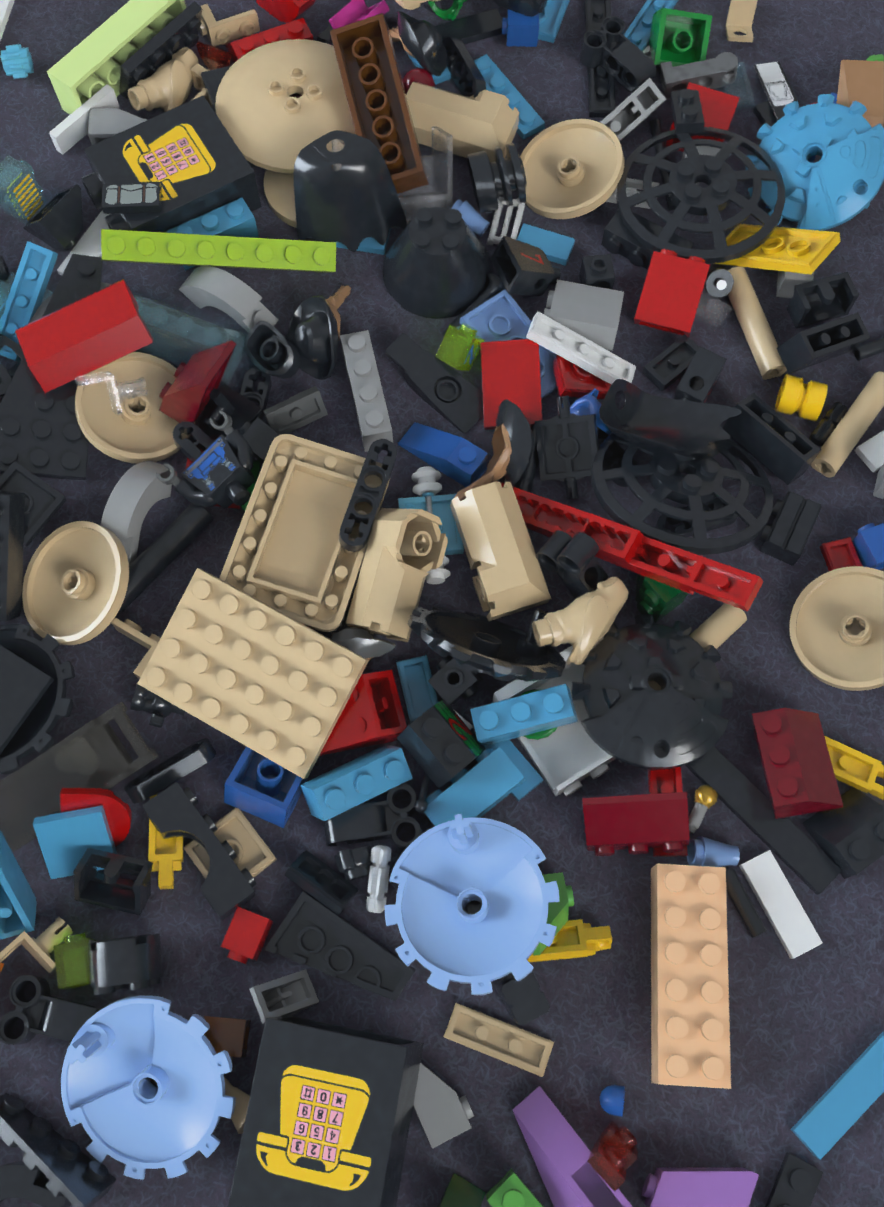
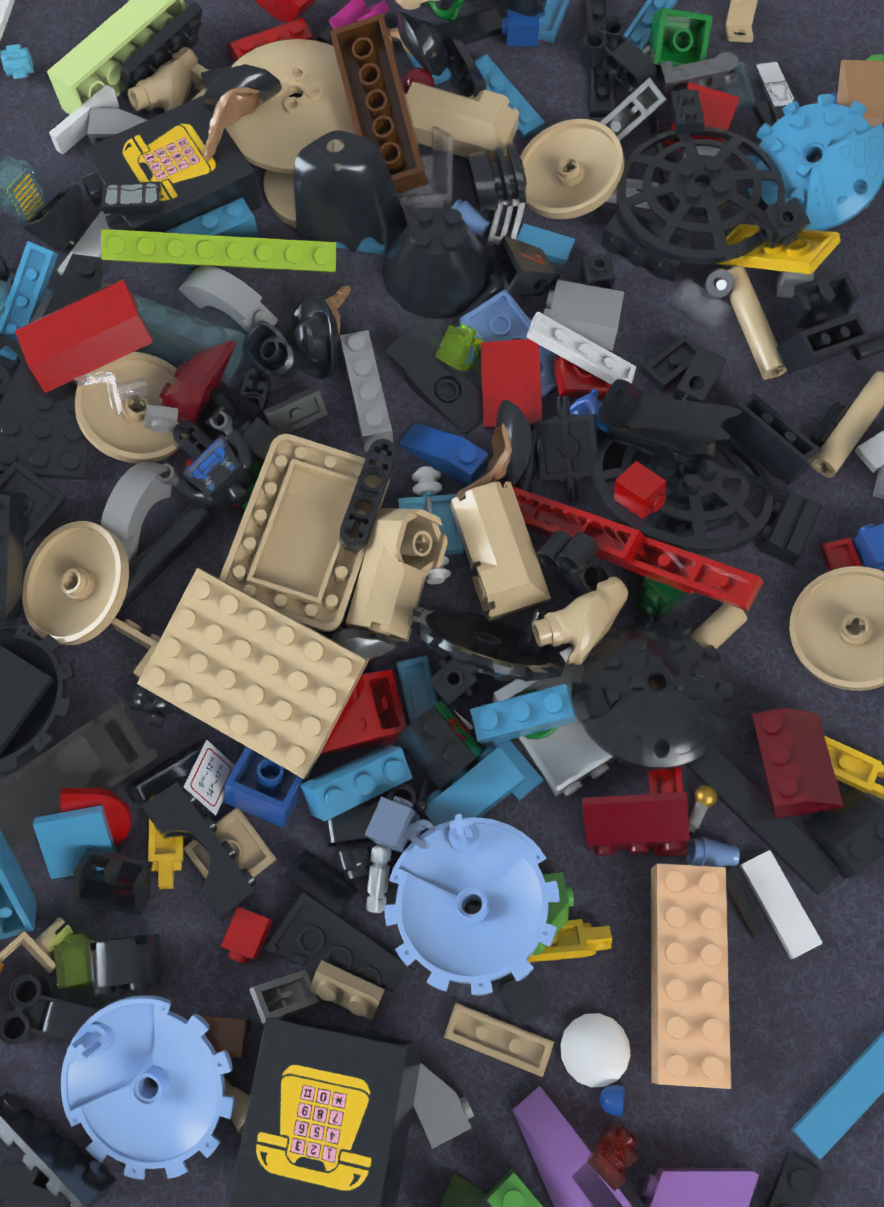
(160, 418): none -> light grey plate
(209, 776): none -> white sticker
(213, 56): clear red slope -> none
(228, 29): tan bracket -> none
(233, 95): none -> hat
(346, 990): none -> tan plate
(397, 824): none -> sand blue brick
(595, 1050): none -> white dish
(640, 490): none -> red brick
(671, 292): red brick -> none
(783, 223): none -> black brick
(801, 397): yellow wheel -> none

